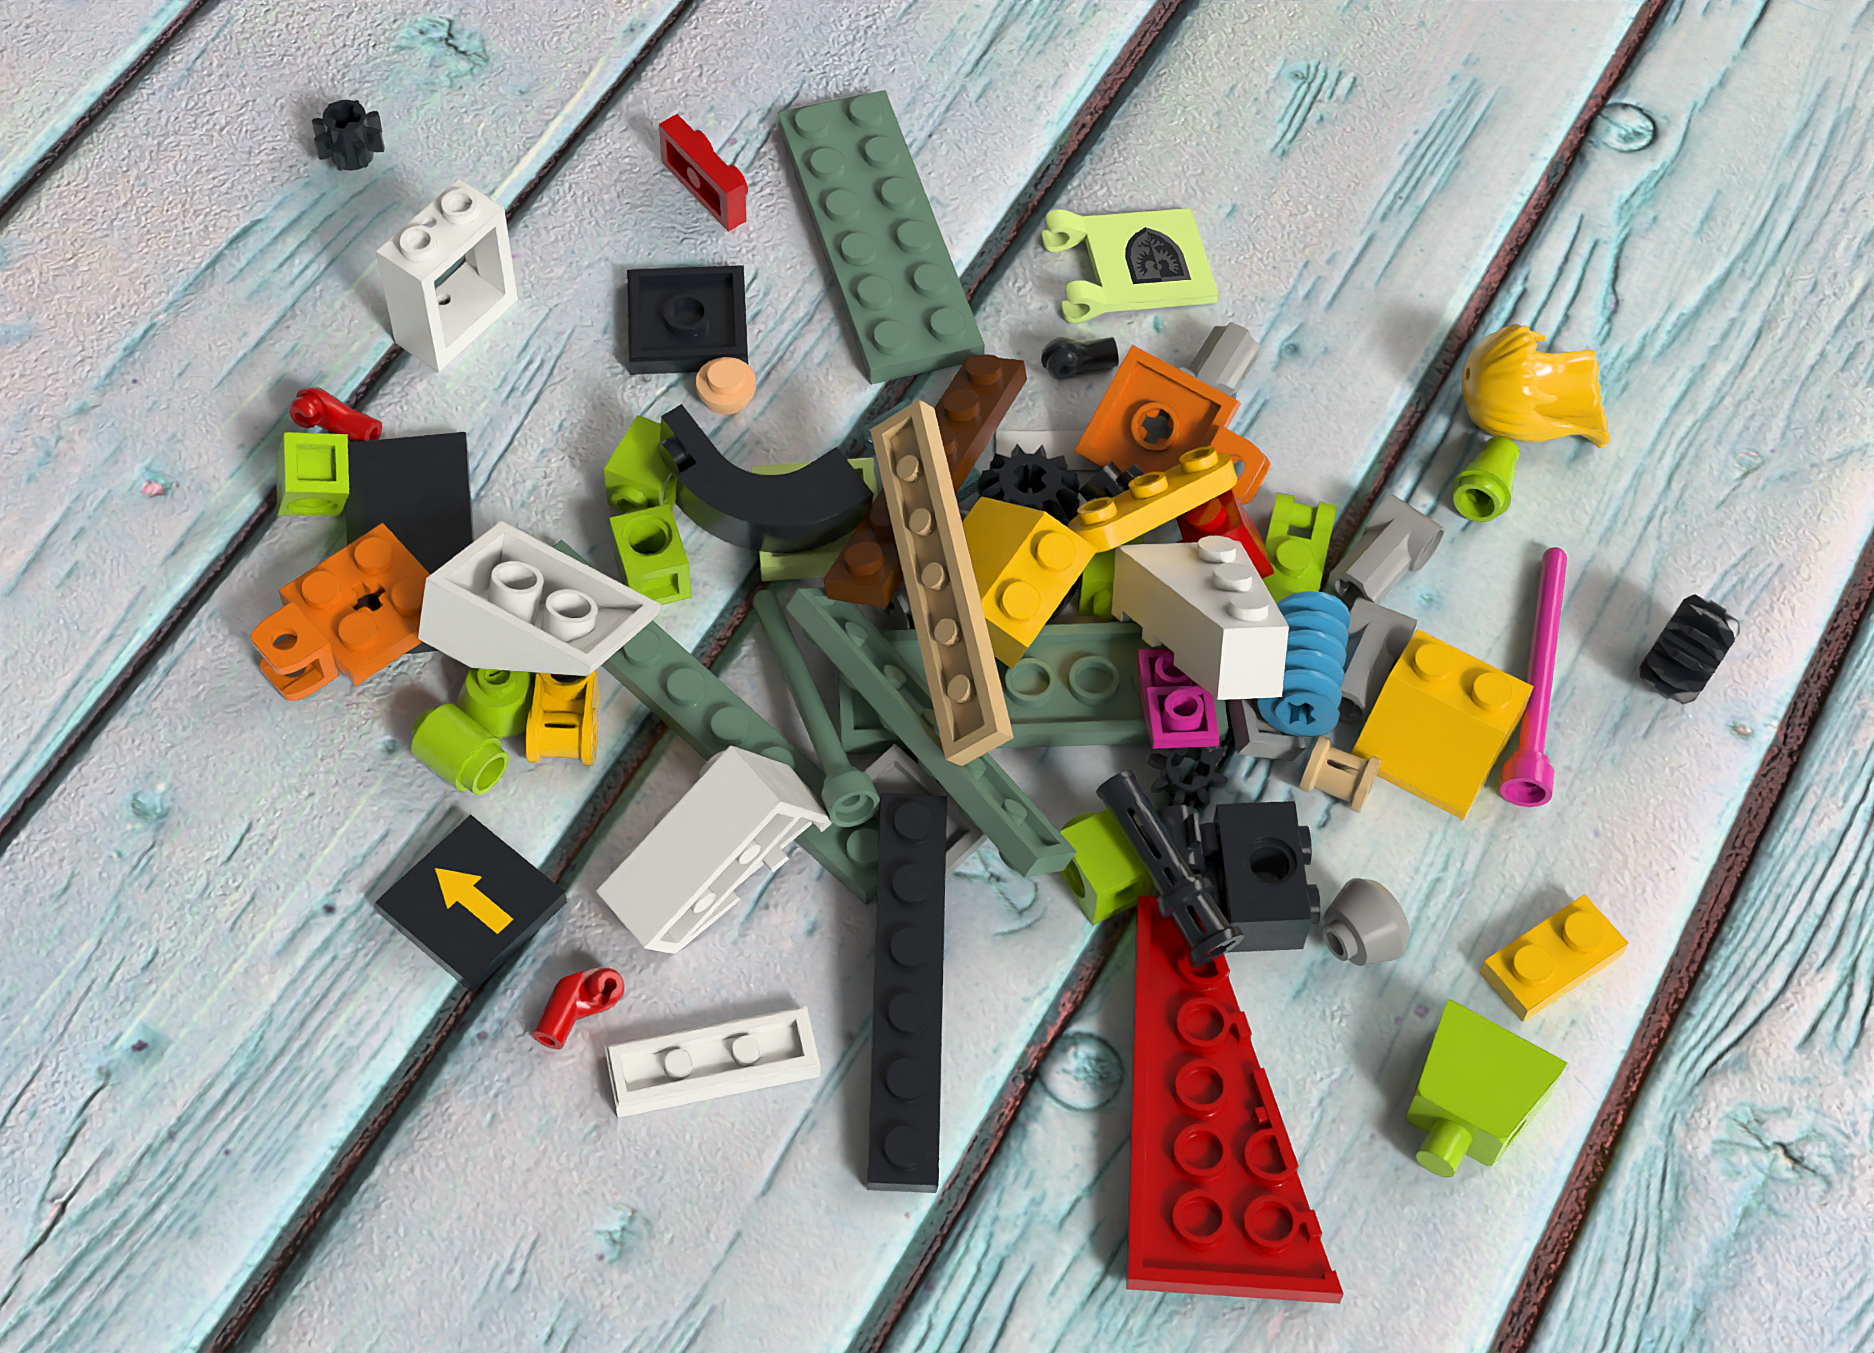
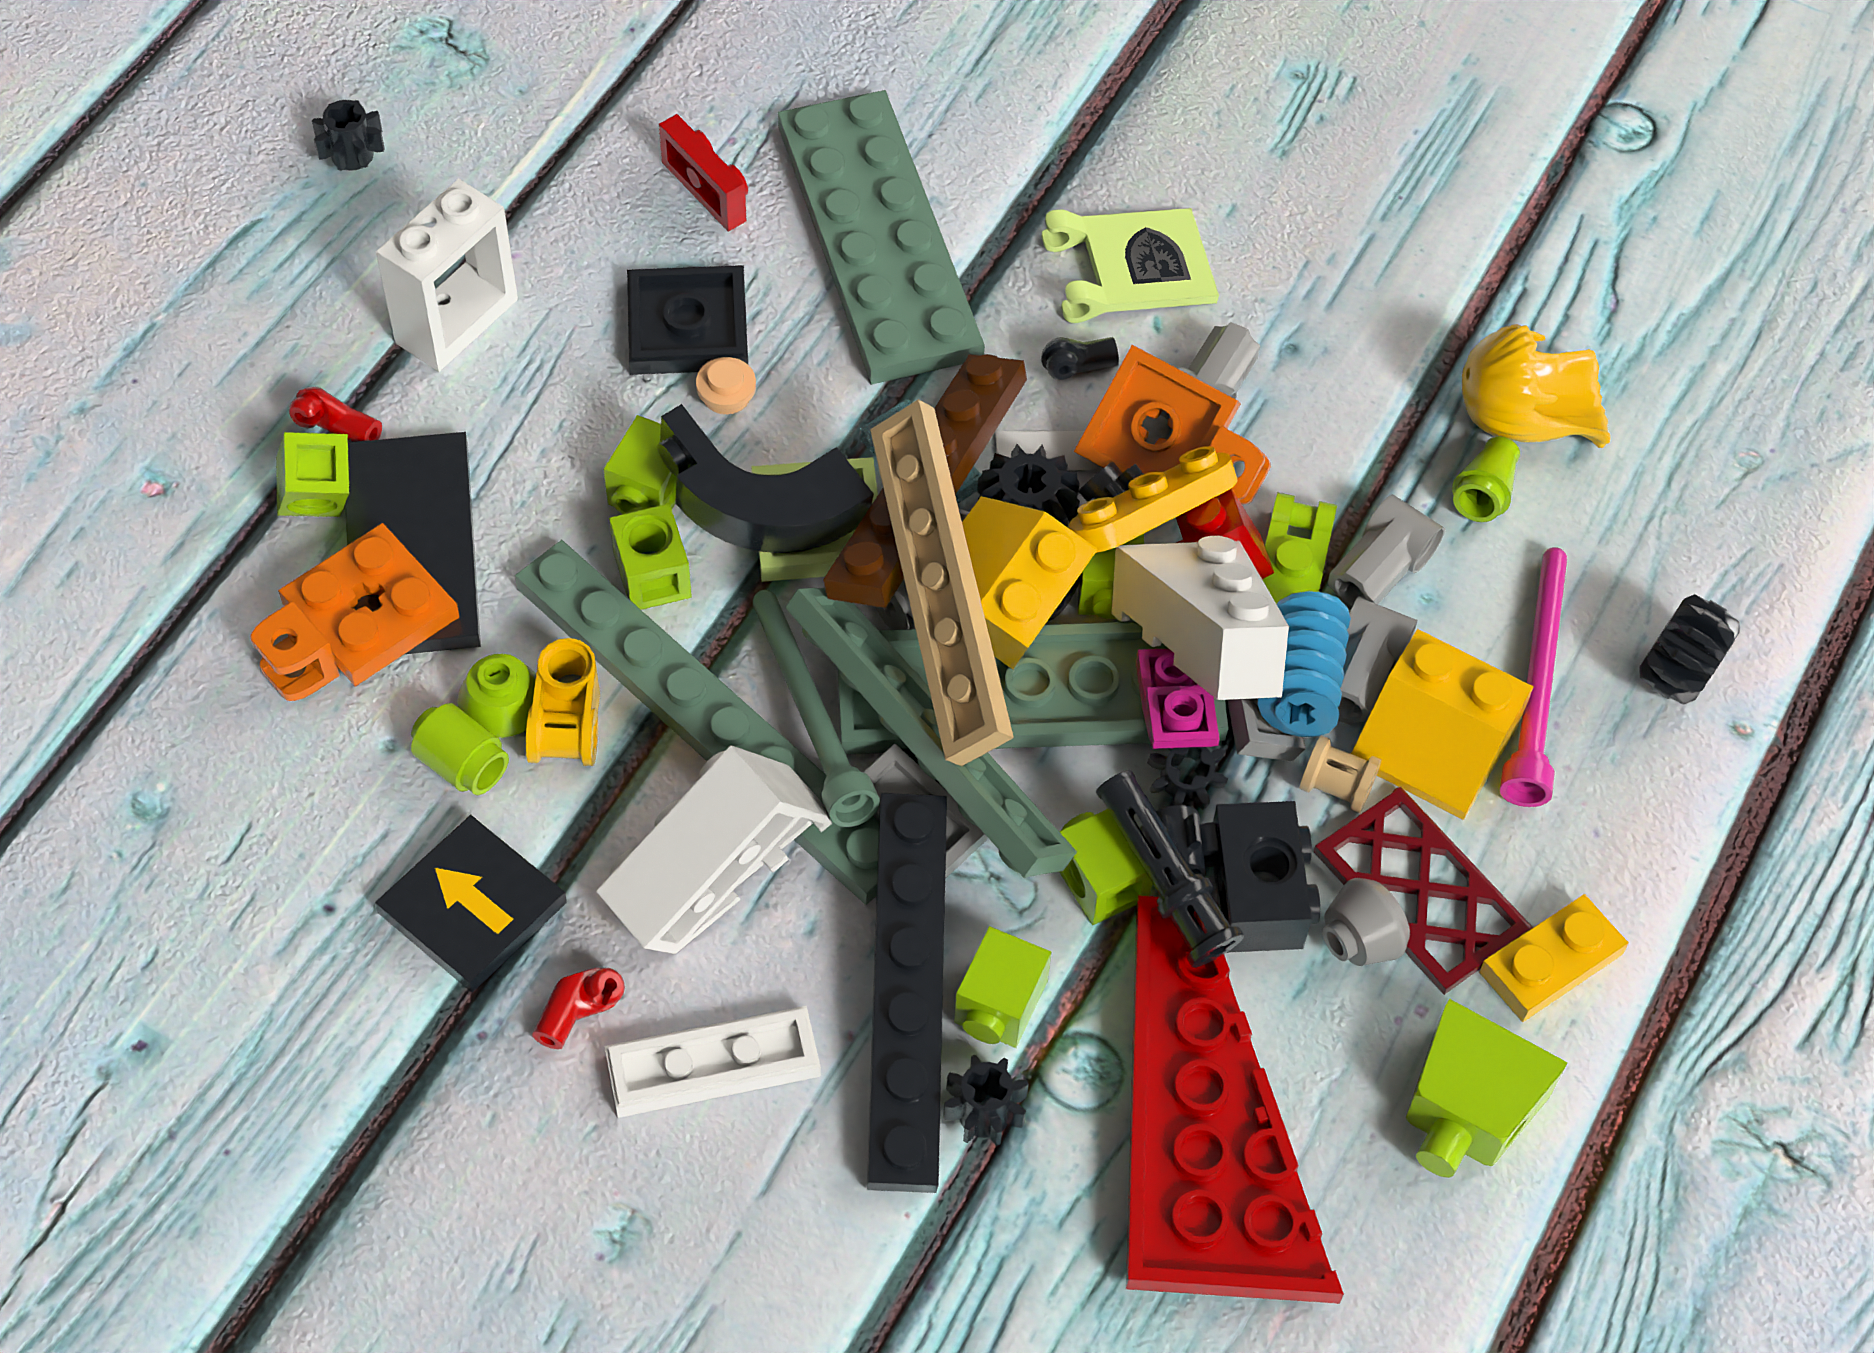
(528, 608): white slope -> none
(973, 1087): none -> black gear
(1001, 988): none -> lime brick
(1436, 842): none -> dark red window

